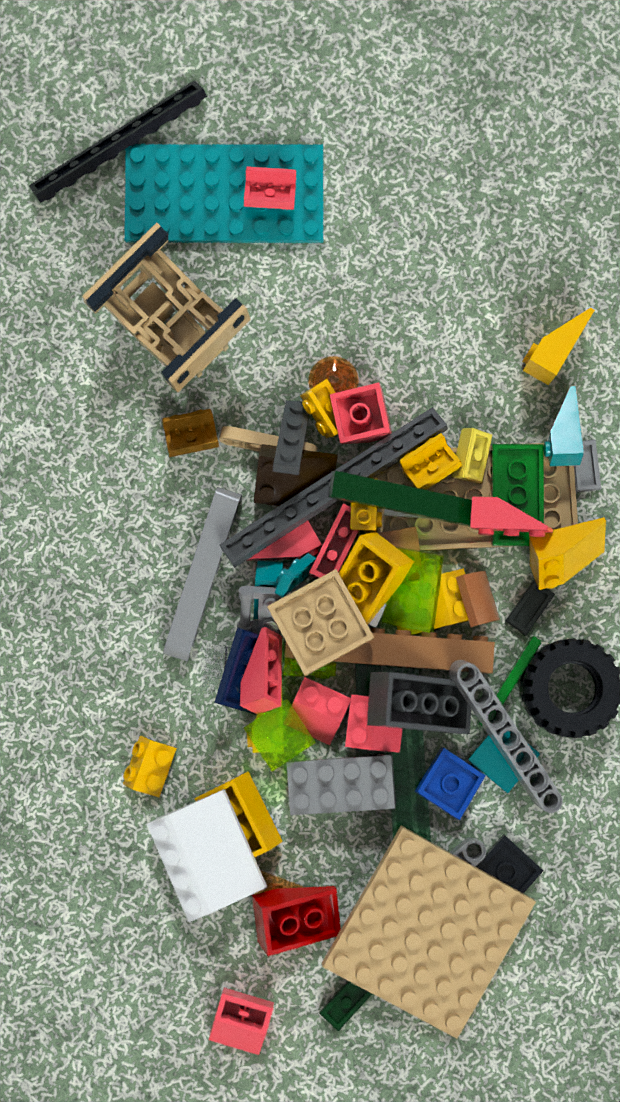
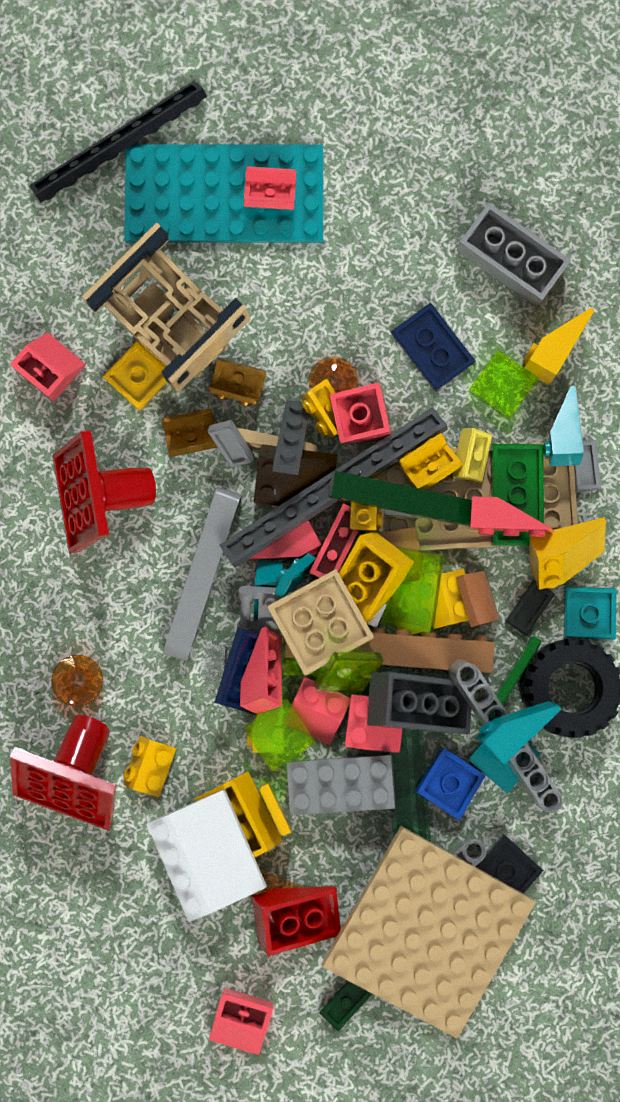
(48, 366): none -> coral slope
(64, 676): none -> clear orange dish
(68, 780): none -> red piece
(90, 492): none -> red piece
(136, 375): none -> yellow tile
(231, 443): none -> light grey tile
(237, 382): none -> pearl gold bracket
(275, 809): none -> yellow tile
(348, 671): none -> clear neon green plate
(433, 347): none -> dark blue tile
(503, 384): none -> clear neon green plate
(512, 731): none -> teal slope
(513, 255): none -> light grey brick
(590, 613): none -> teal tile

